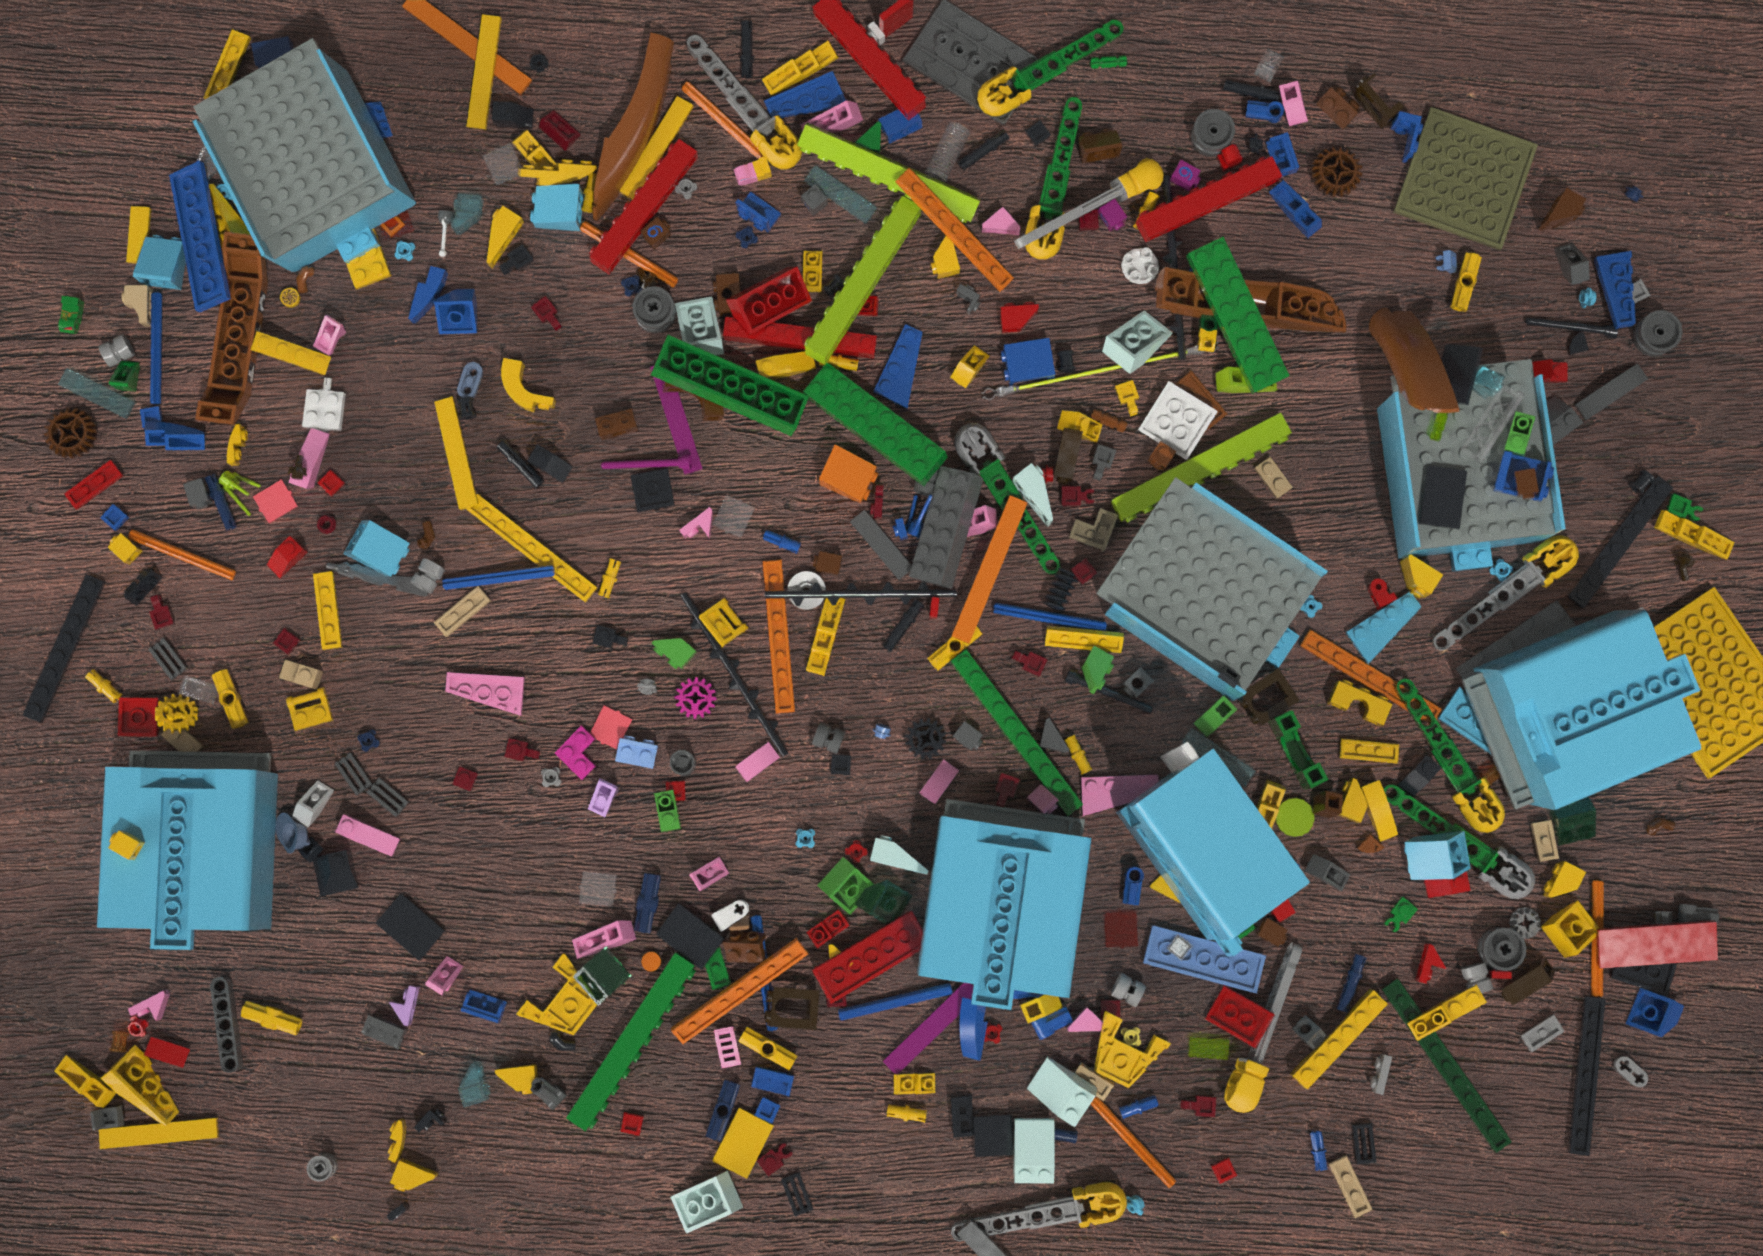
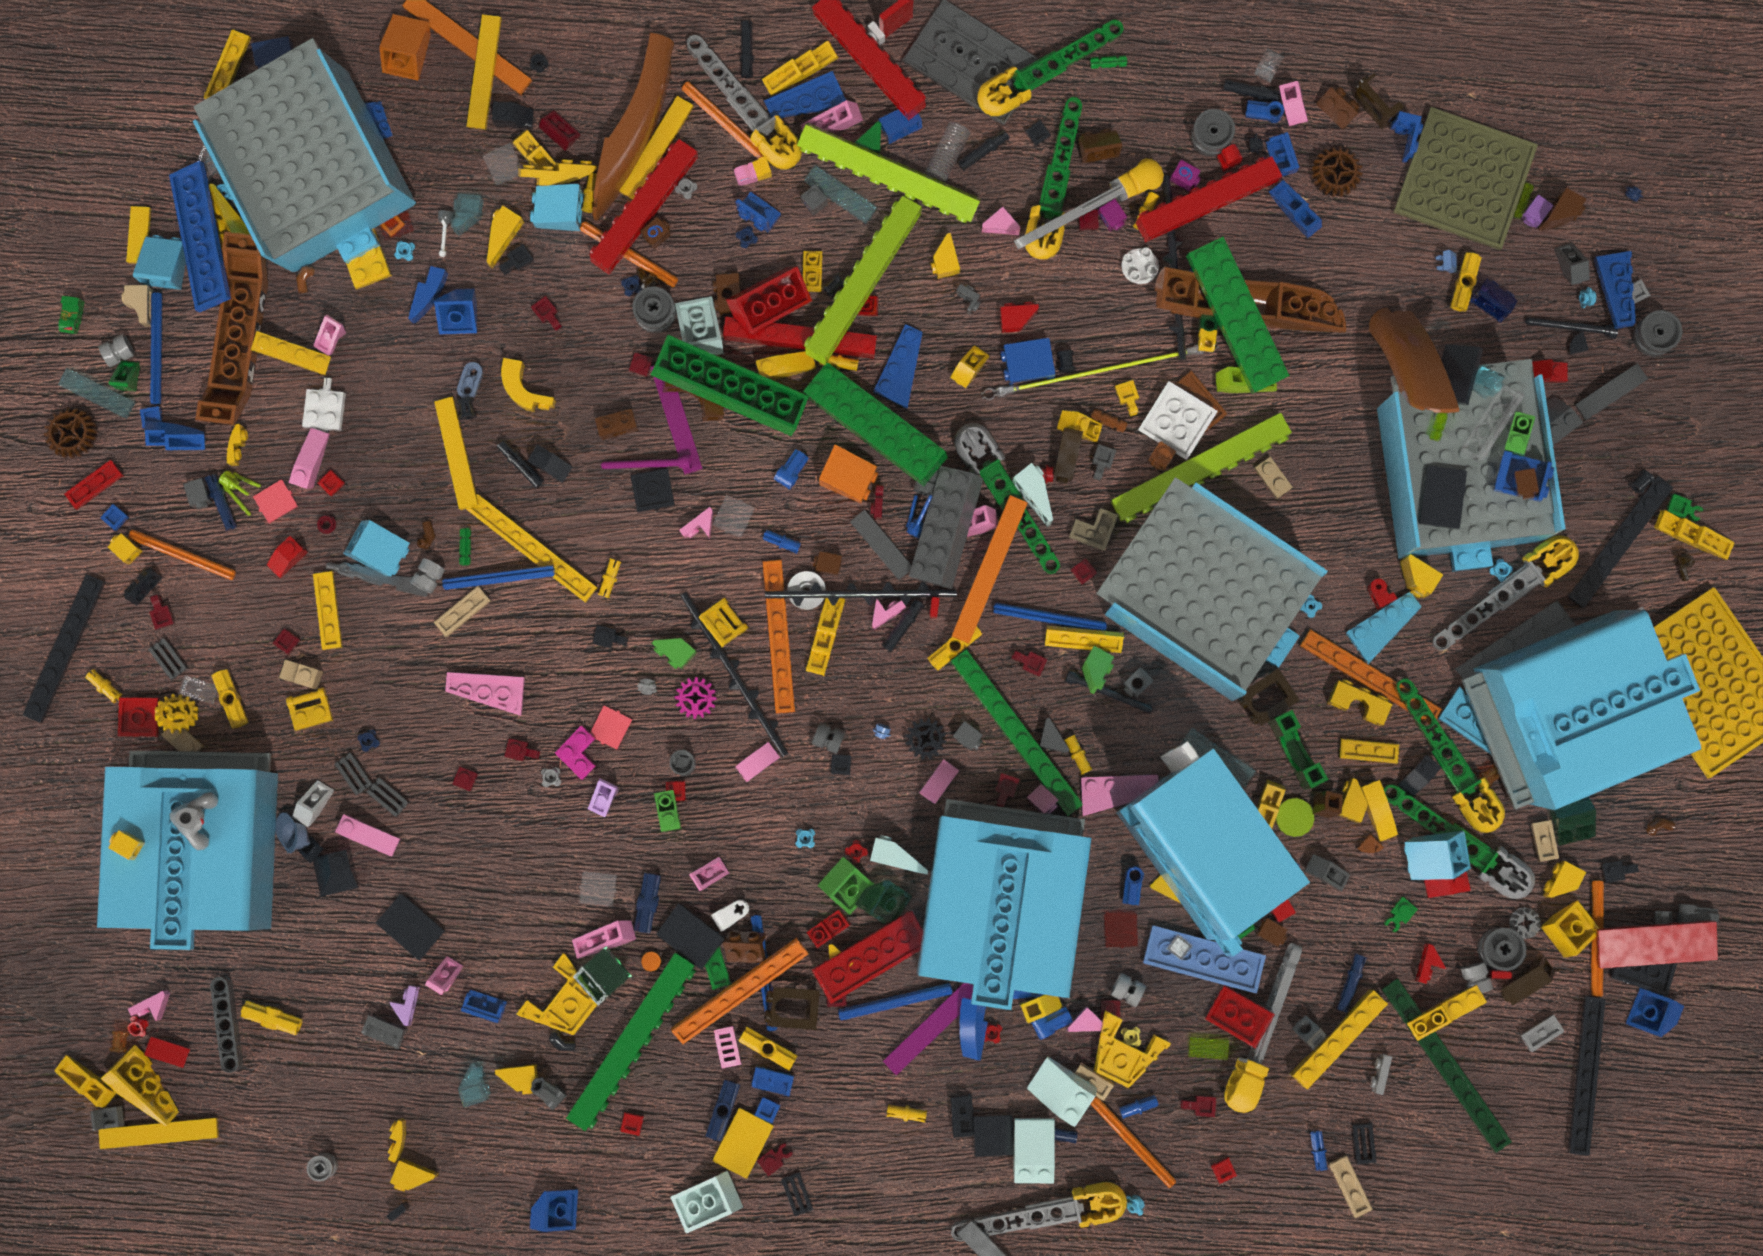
(190, 819): none -> light grey head
(290, 297): tile -> none
(297, 471): dark brown plate -> none
(404, 47): none -> orange slope
(426, 1122): black bracket -> none
(465, 547): none -> green axle
(555, 1211): none -> blue slope
(636, 752): light blue bracket -> none
(641, 364): none -> dark red plate
(742, 924): medium nougat slope -> none
(789, 473): none -> blue piece
(882, 616): none -> bright pink slope
(899, 529): blue plate -> none
(914, 1083): yellow slope -> none
(954, 229): orange tile -> none
(1061, 590): black piece -> none
(1073, 496): dark red plate -> none
(1135, 341): light aqua slope -> none
(1215, 716): bright green slope -> none
(1229, 676): black tile -> none
(1494, 300): none -> clear blue slope
(1523, 200): none -> clear neon green axle
(1536, 211): none -> medium lavender brick
(1615, 871): none -> black plate
(1633, 1068): light grey beam -> none

